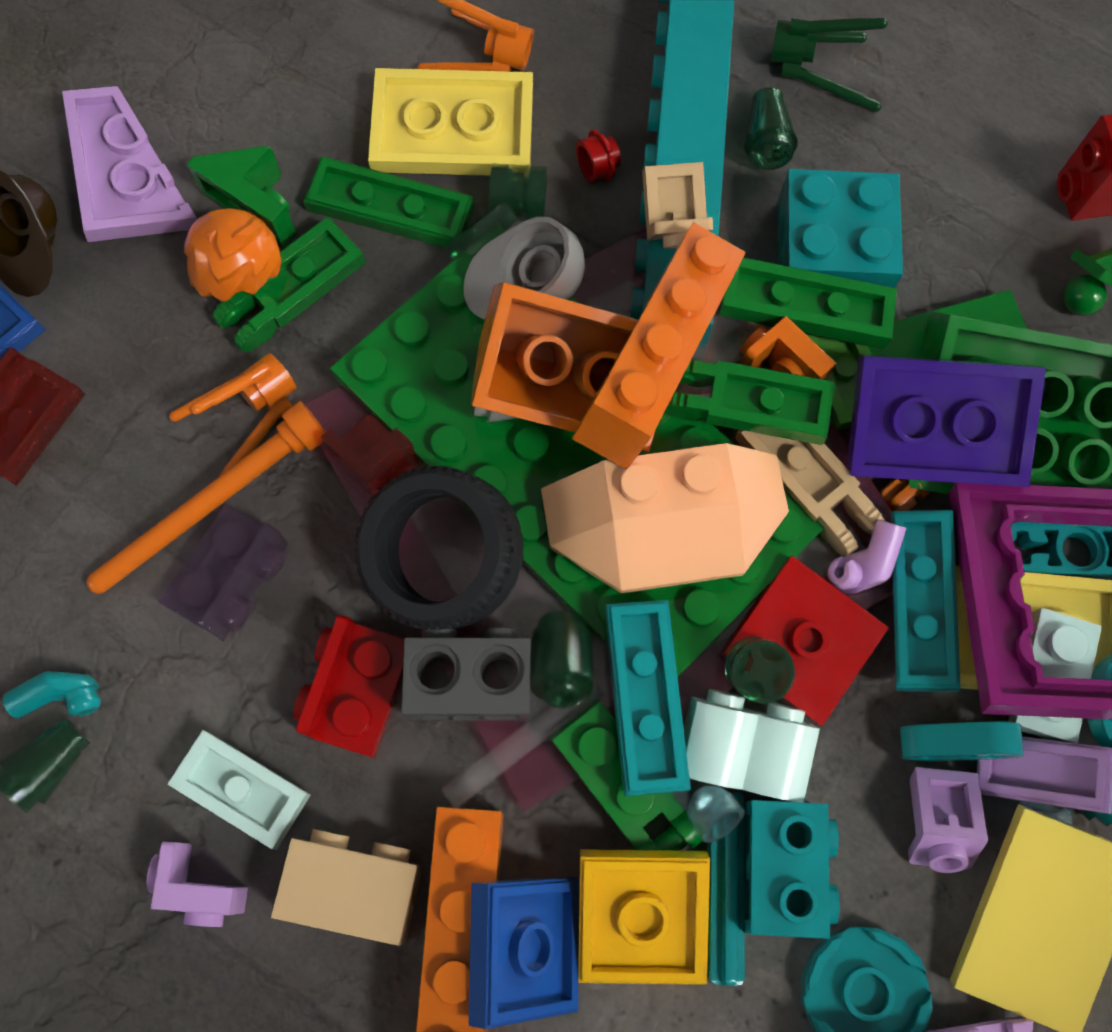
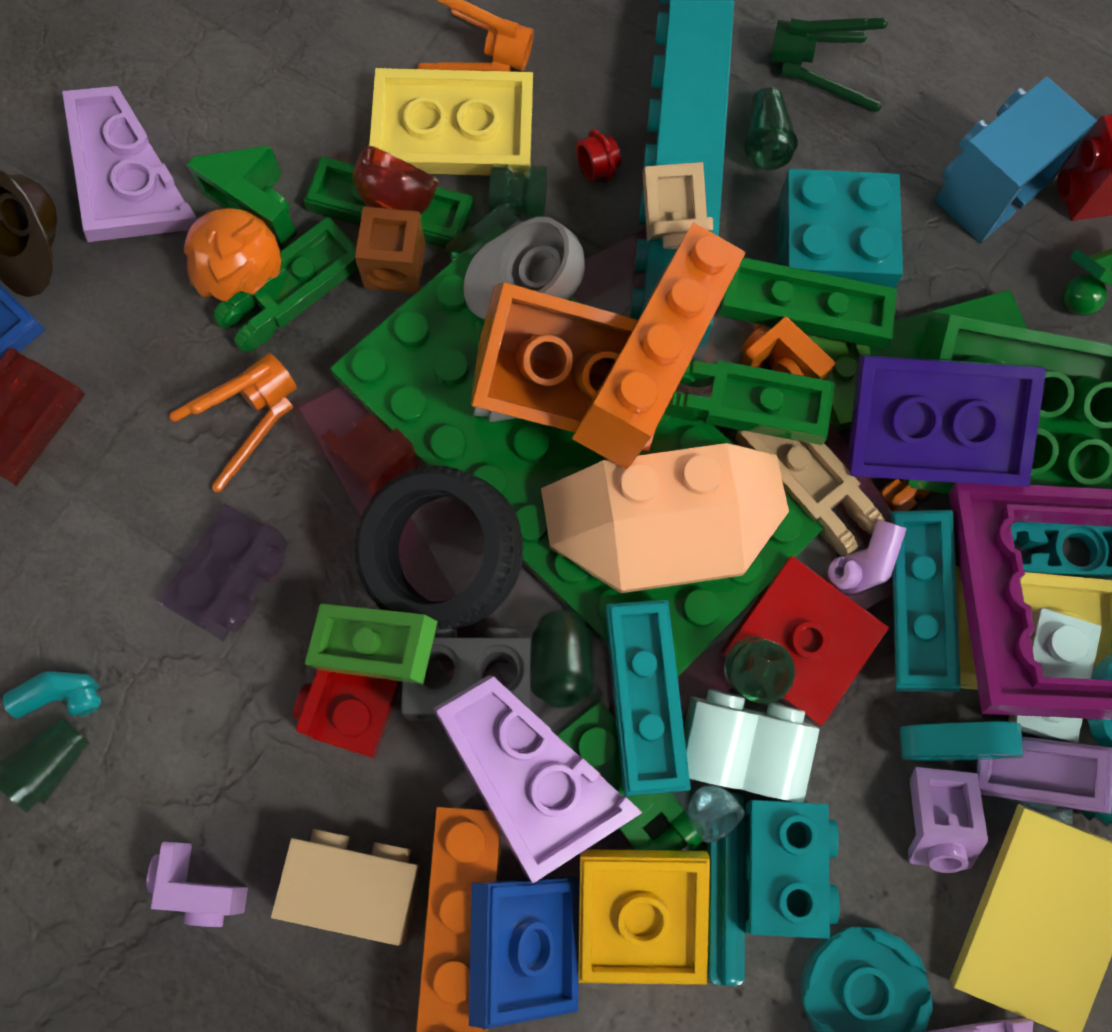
(239, 789): light aqua plate -> none
(295, 433): orange piece -> none
(371, 643): none -> bright green plate
(390, 250): none -> dark orange brick
(391, 182): none -> clear red hair
(531, 781): none -> lavender wing
(1012, 157): none -> dark azure piece

